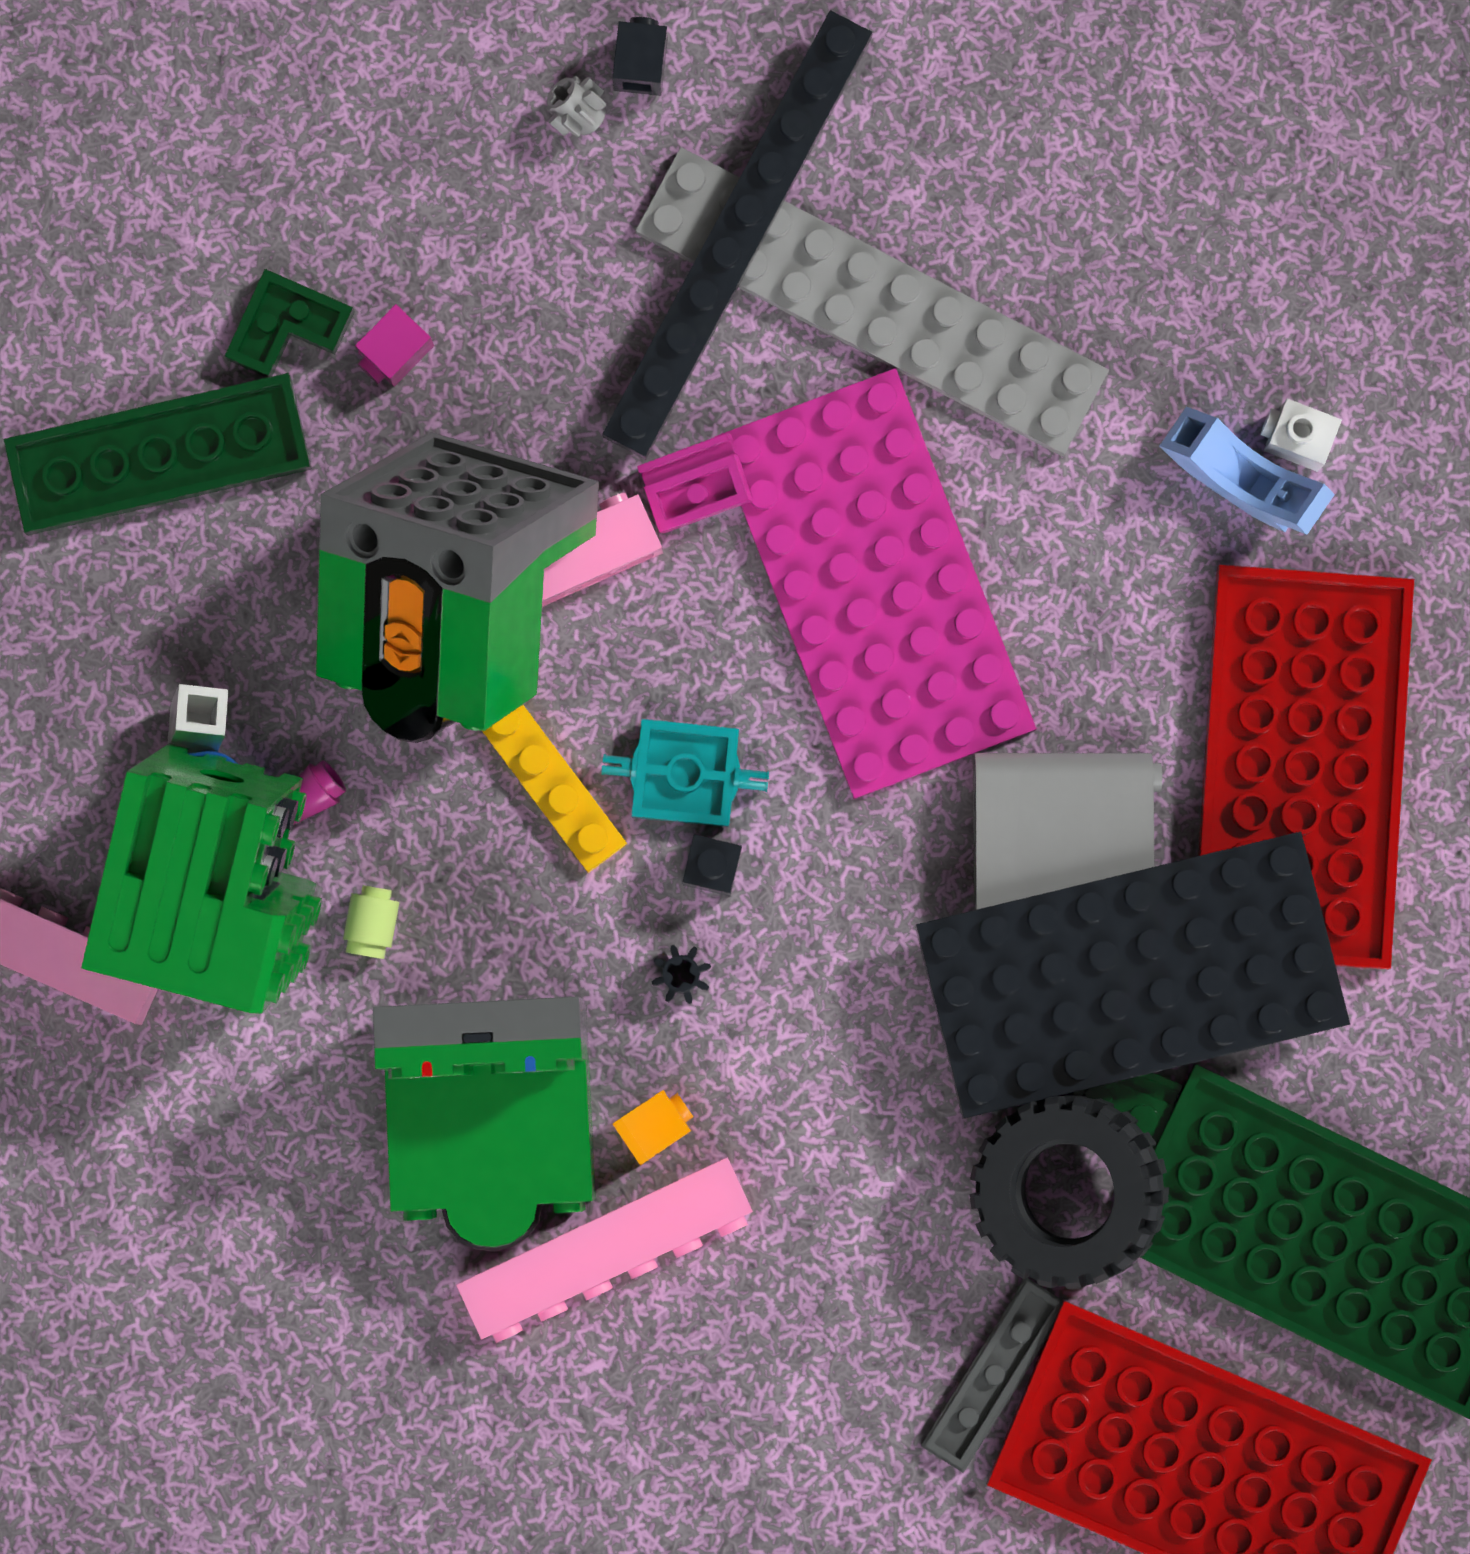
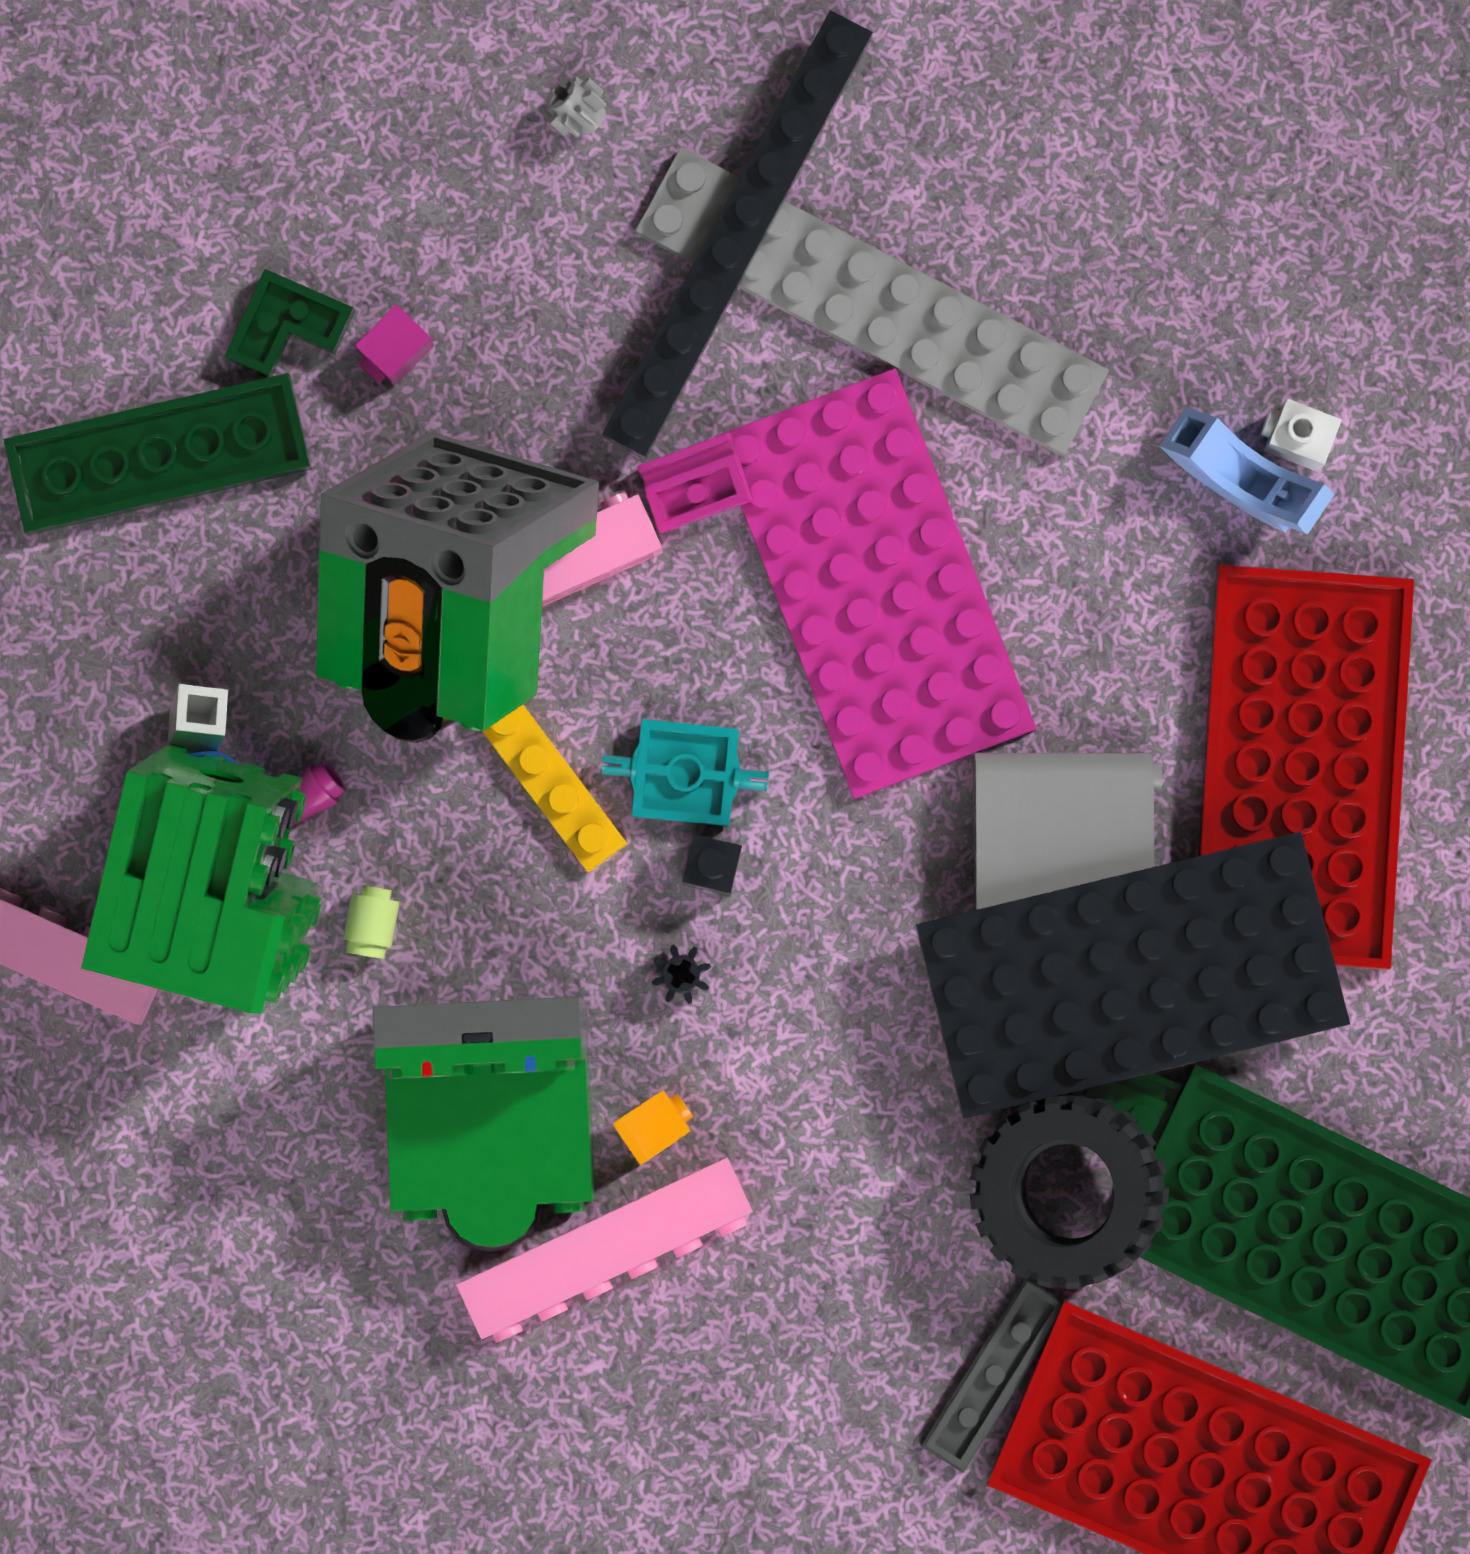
(640, 56): black brick -> none

